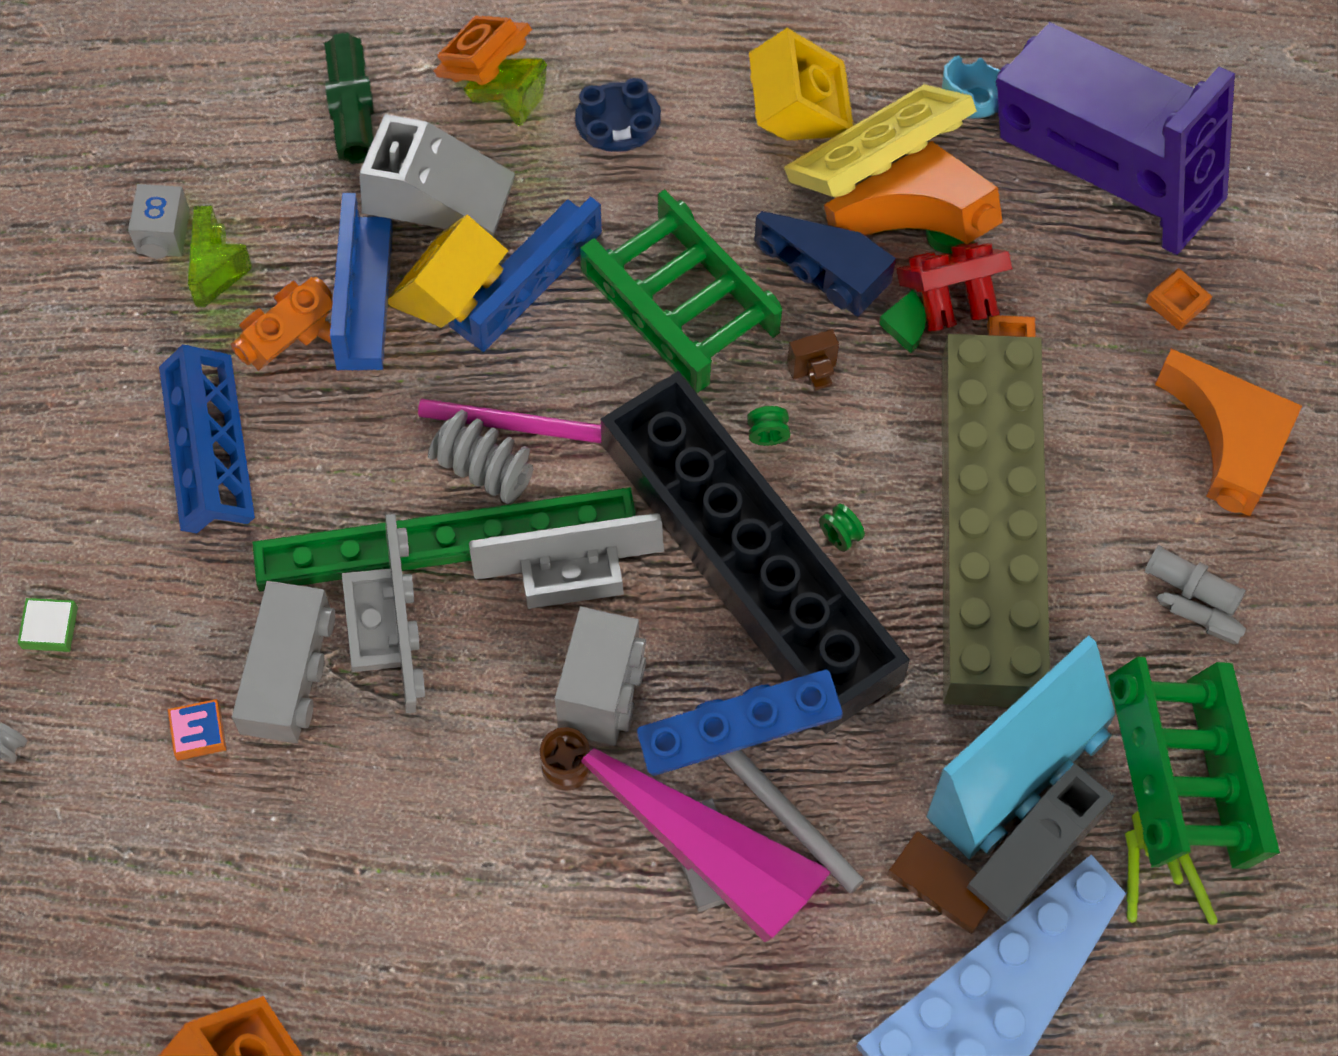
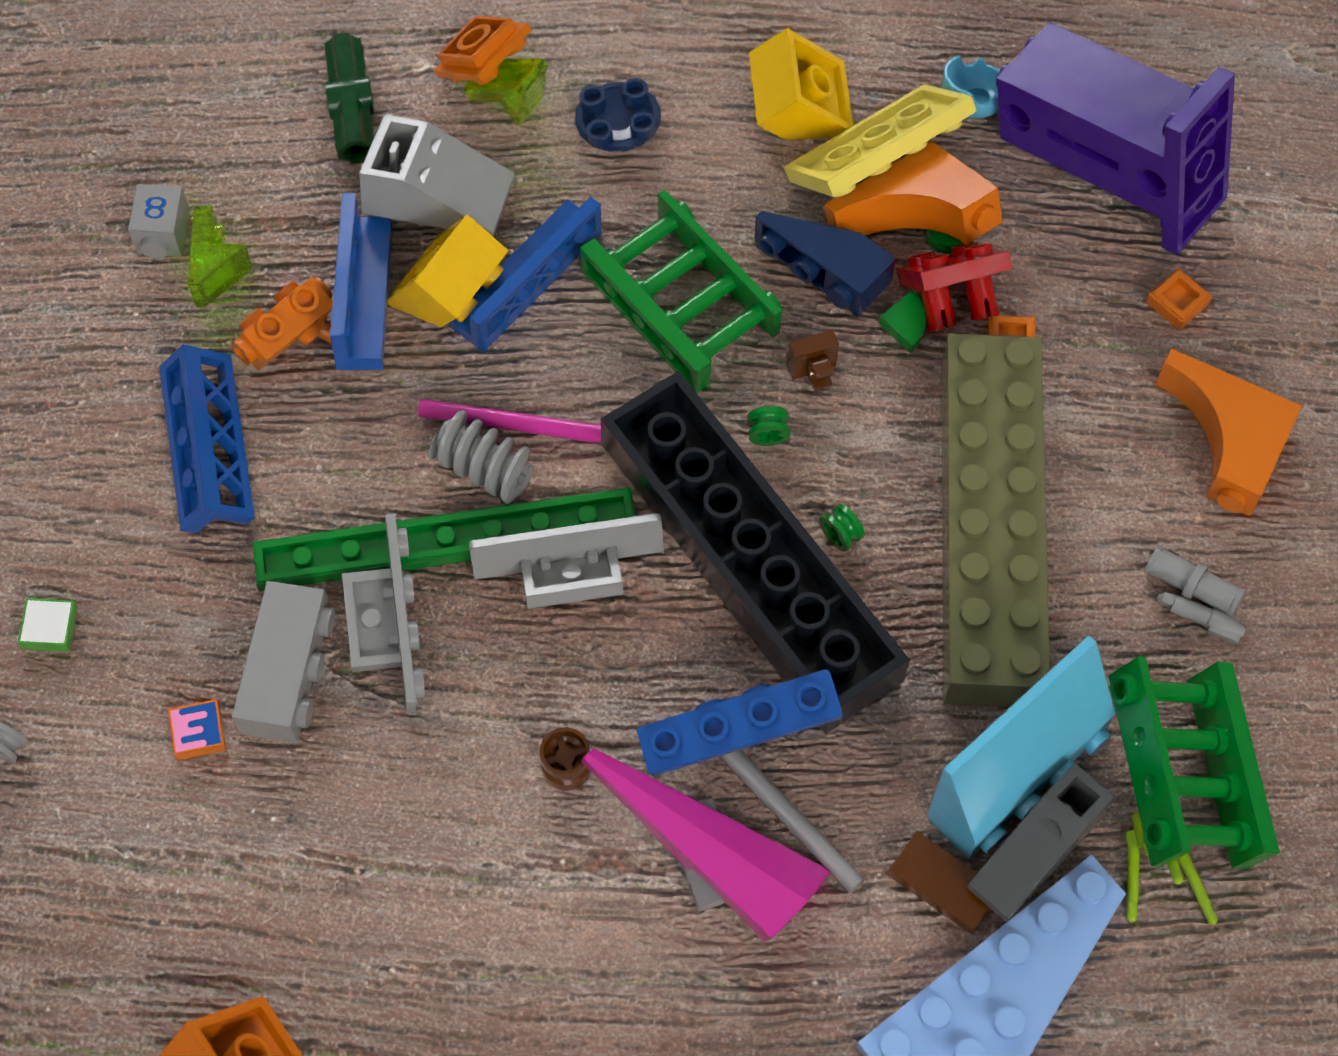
(600, 675): light grey brick -> none

